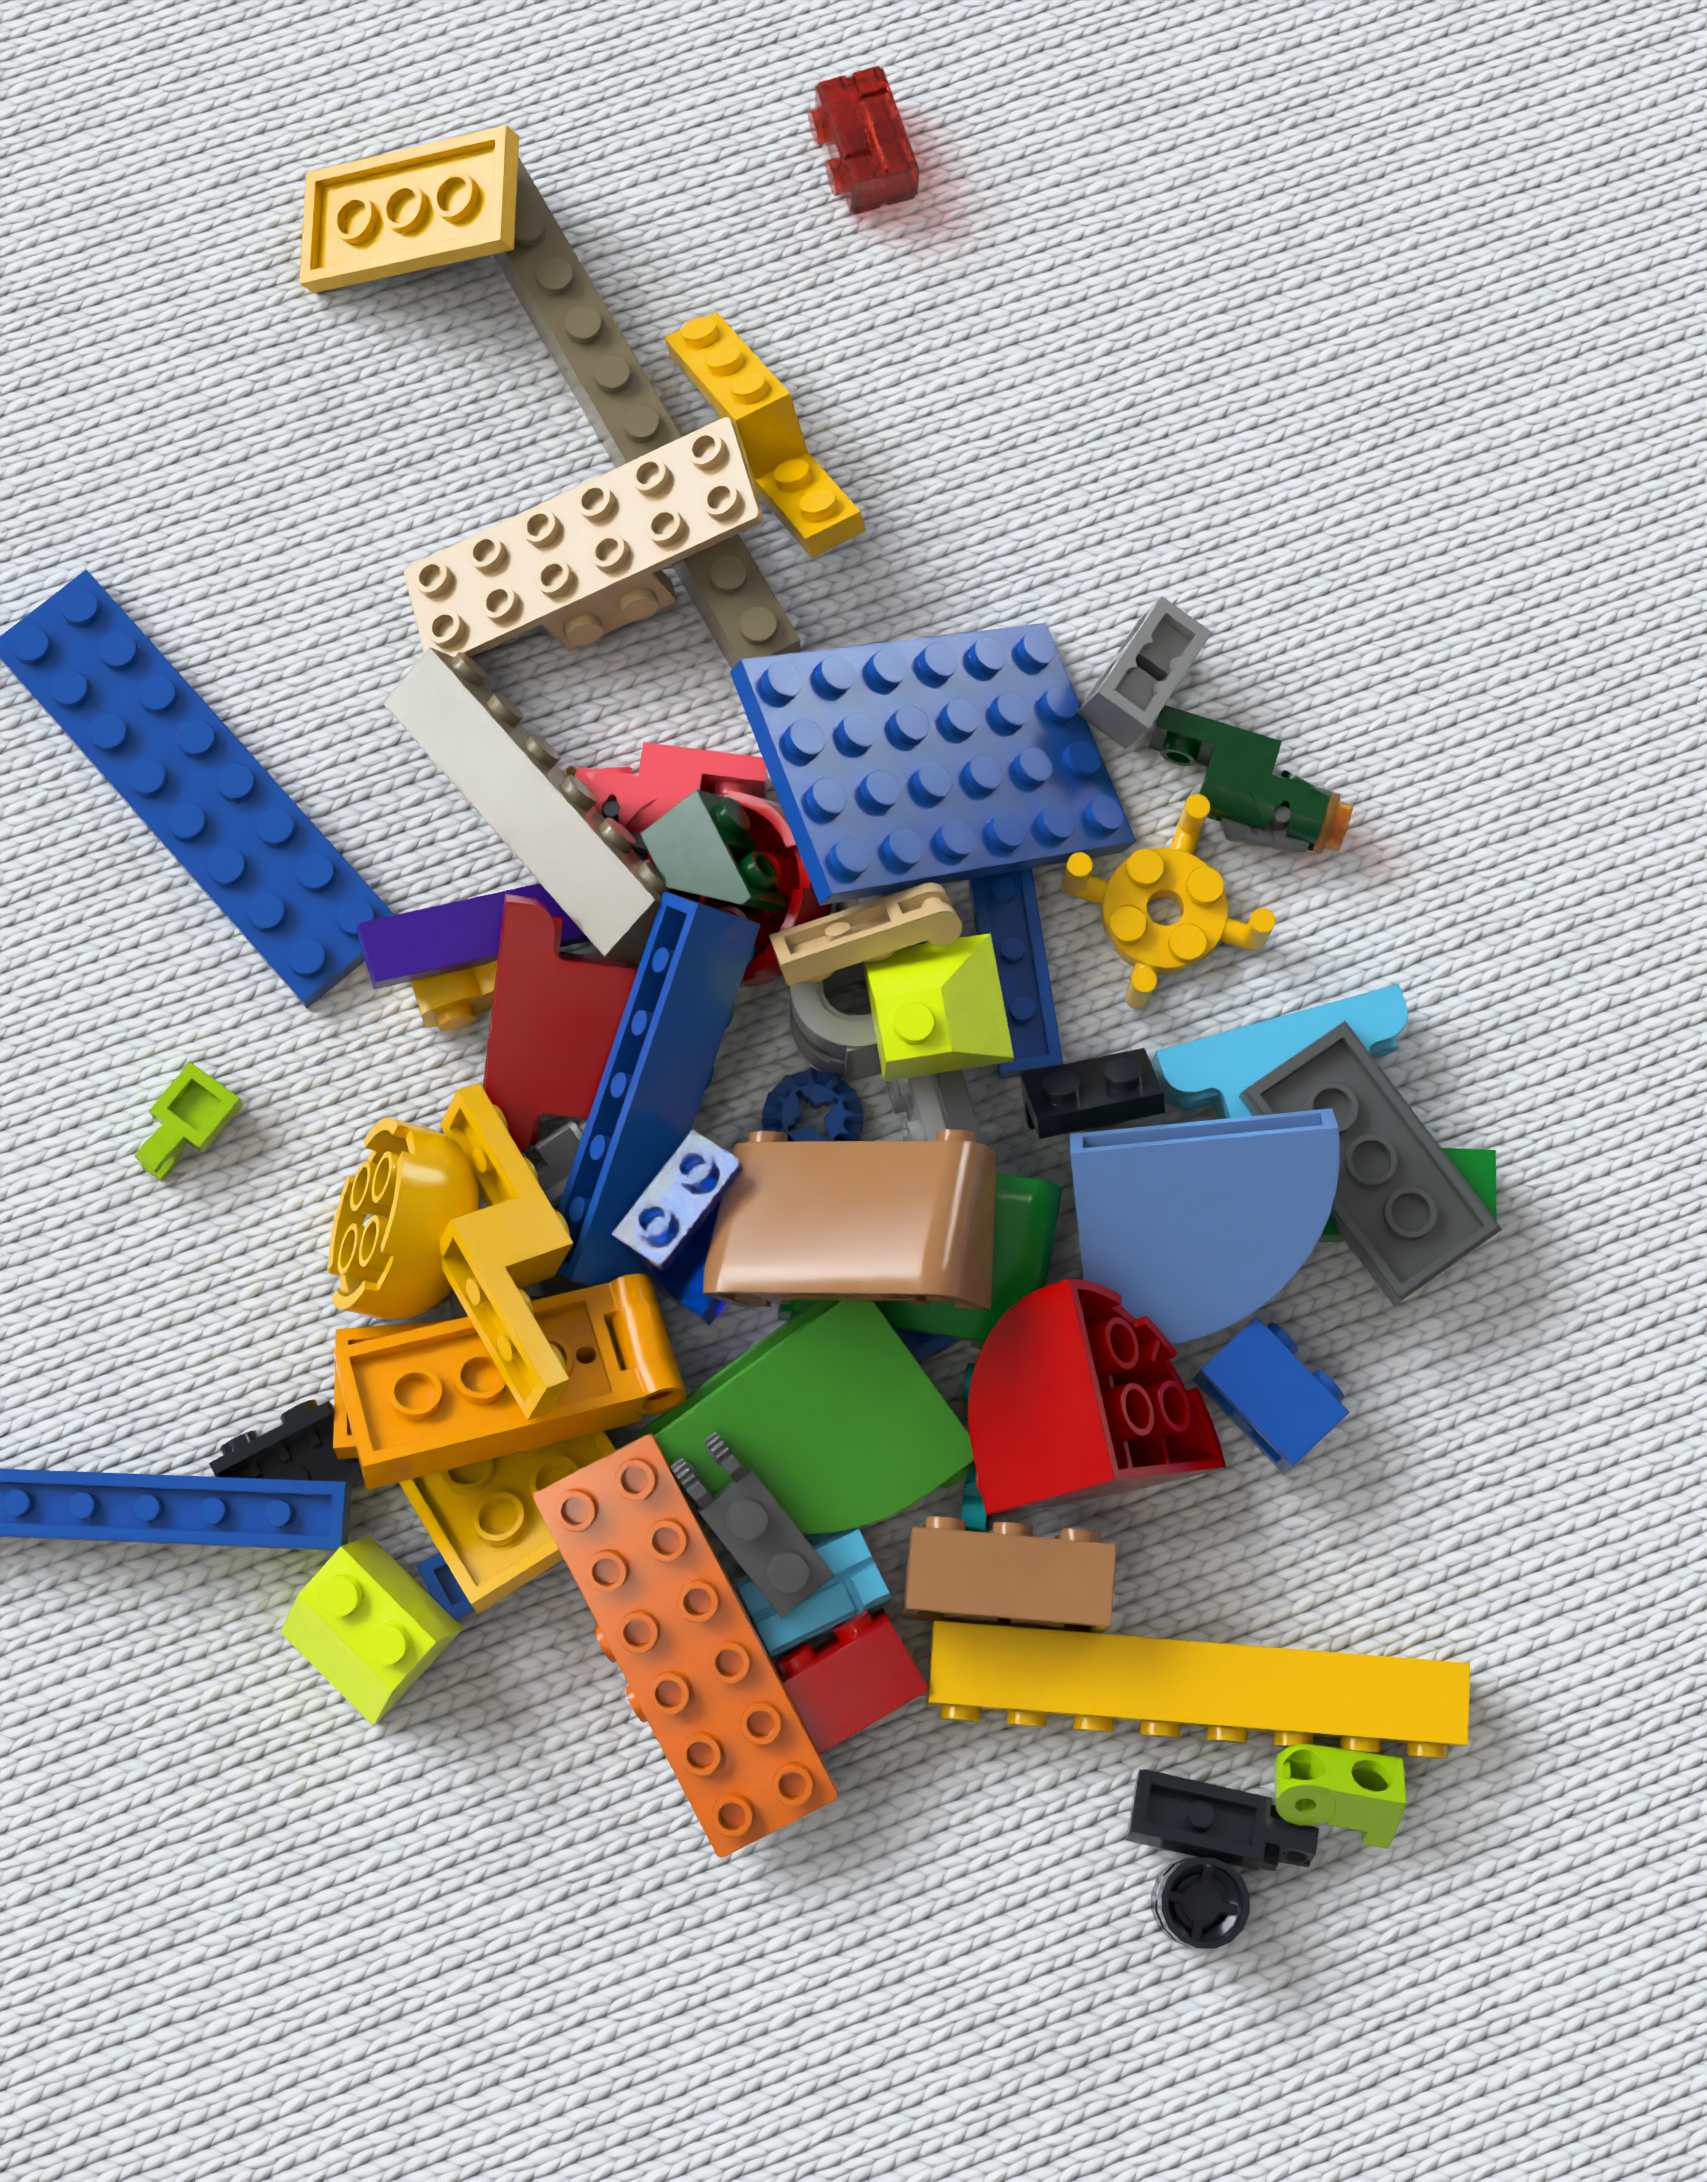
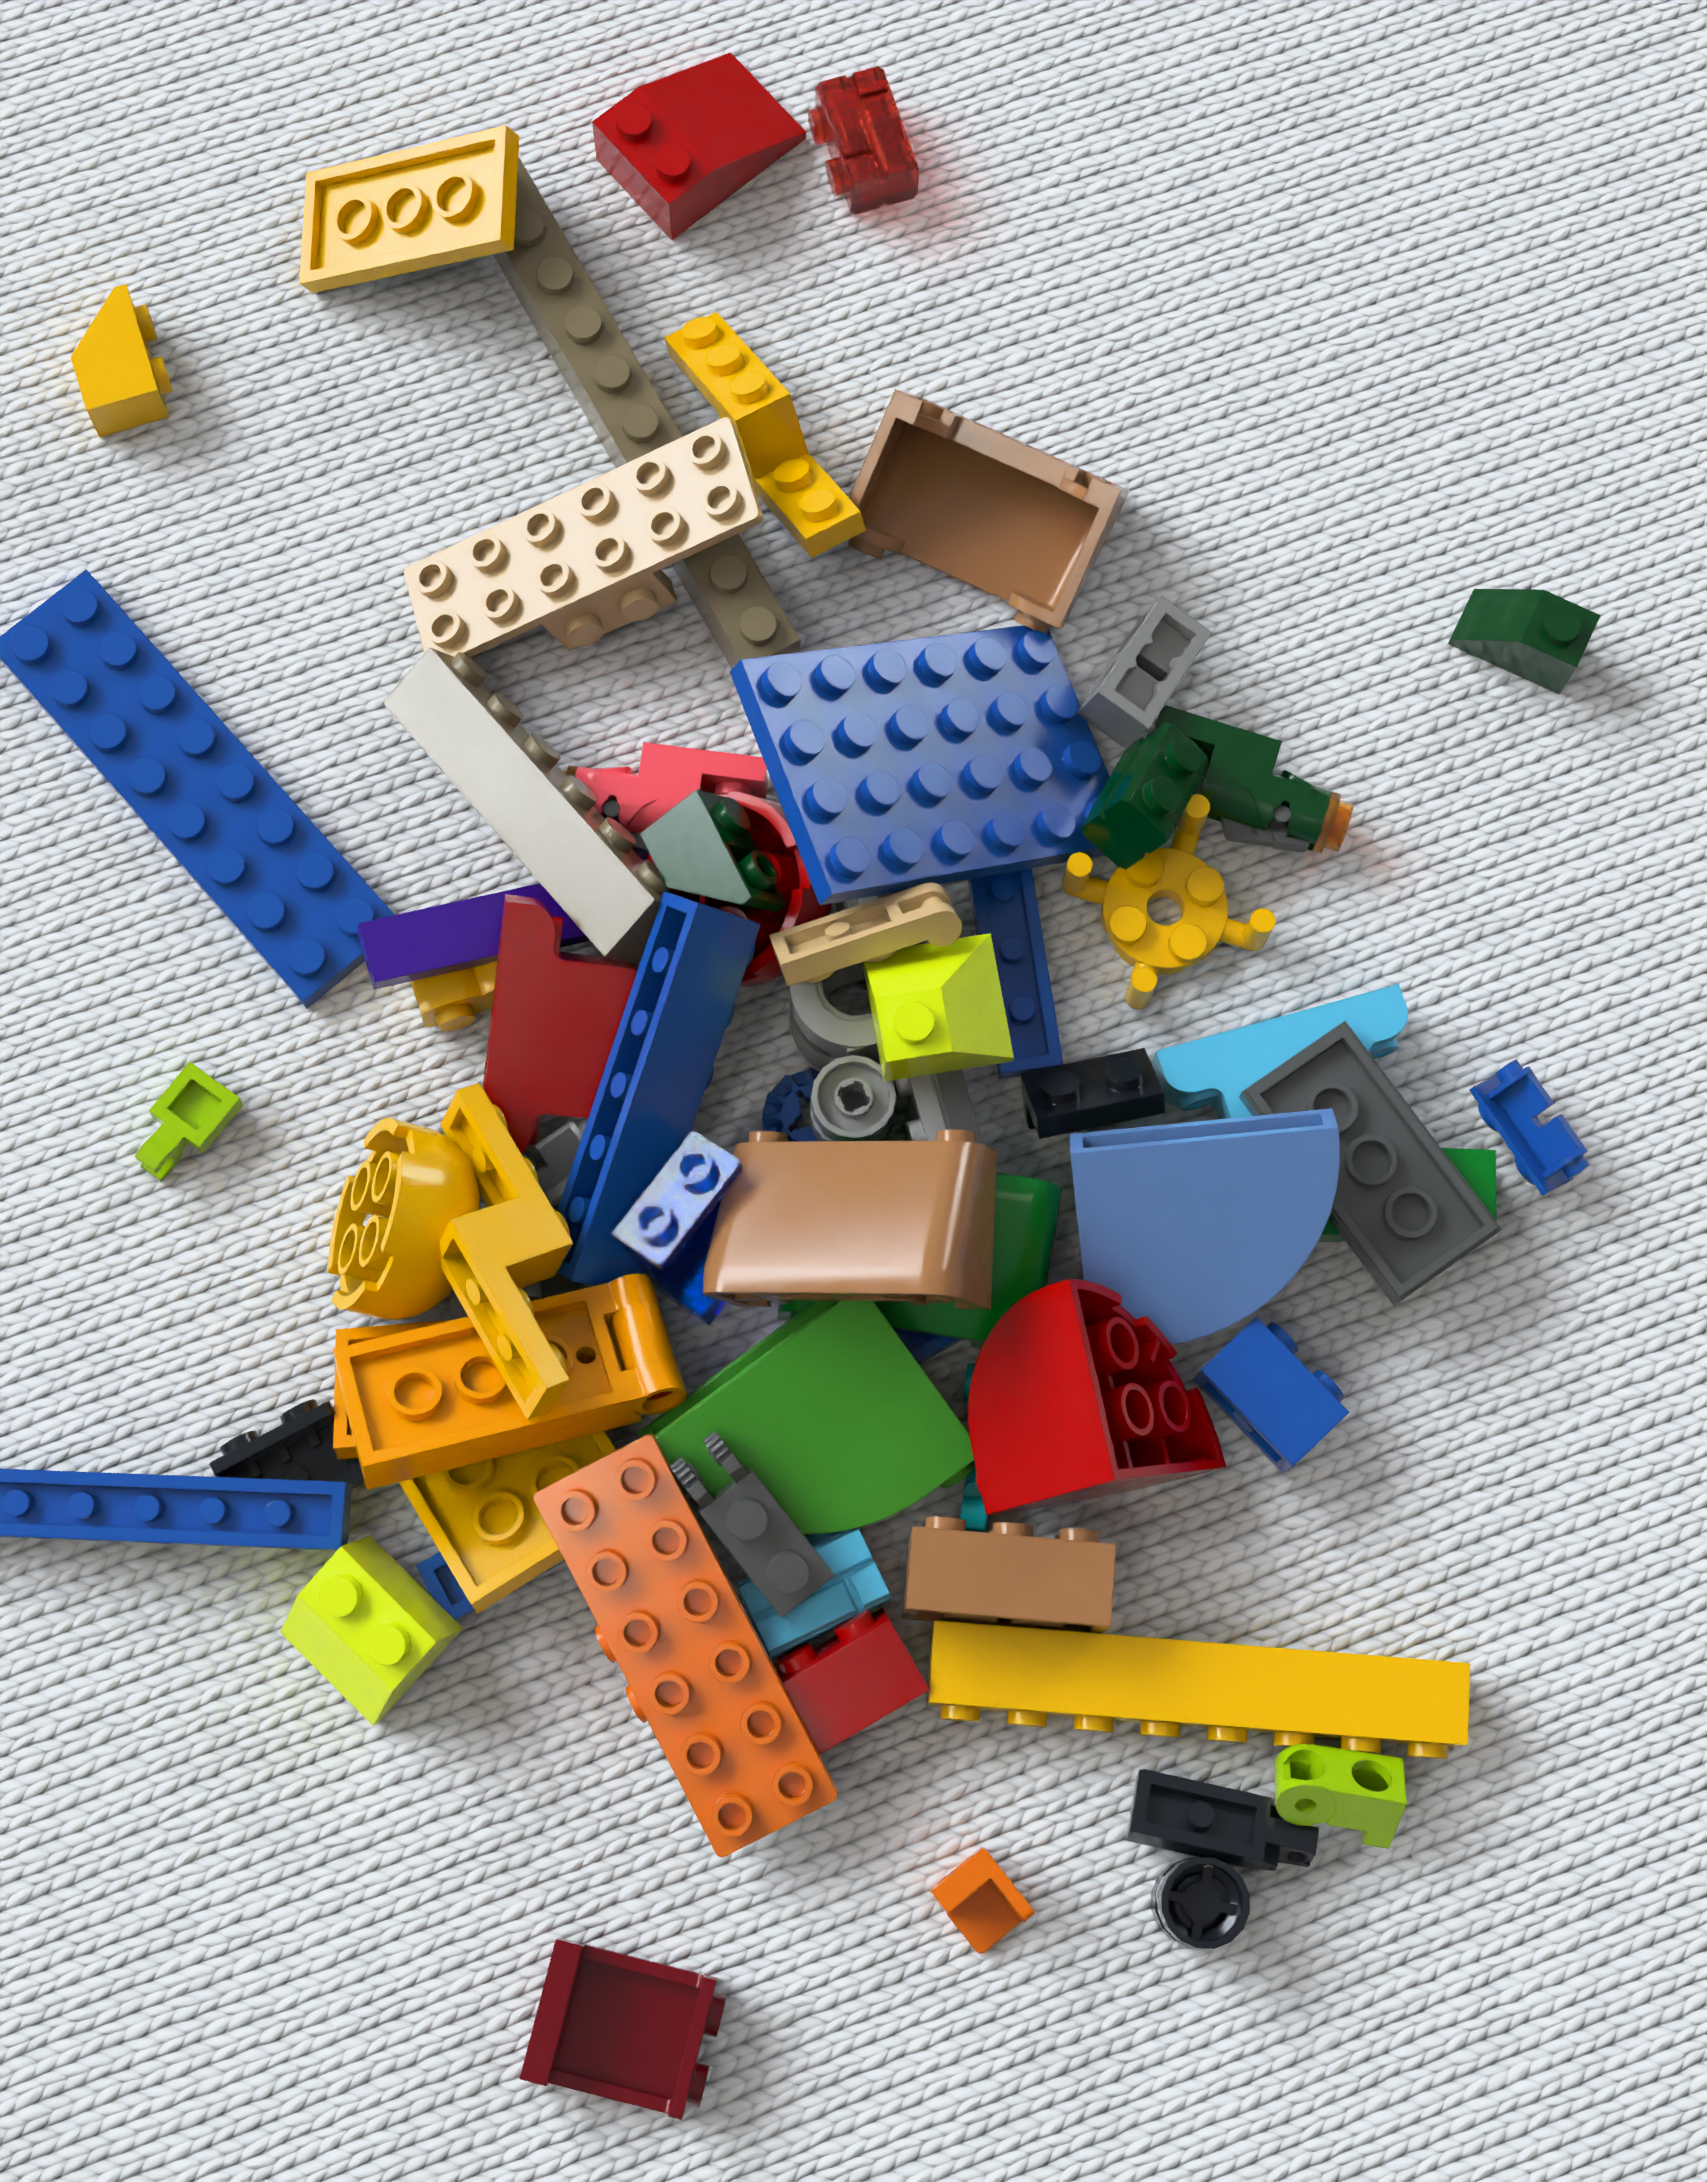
(116, 370): none -> yellow slope
(623, 2028): none -> dark red panel
(693, 140): none -> red slope
(851, 1101): none -> light grey wheel
(981, 1901): none -> orange panel
(983, 509): none -> medium nougat windscreen
(1145, 795): none -> dark green brick
(1526, 633): none -> dark green slope
(1543, 1154): none -> blue hinge

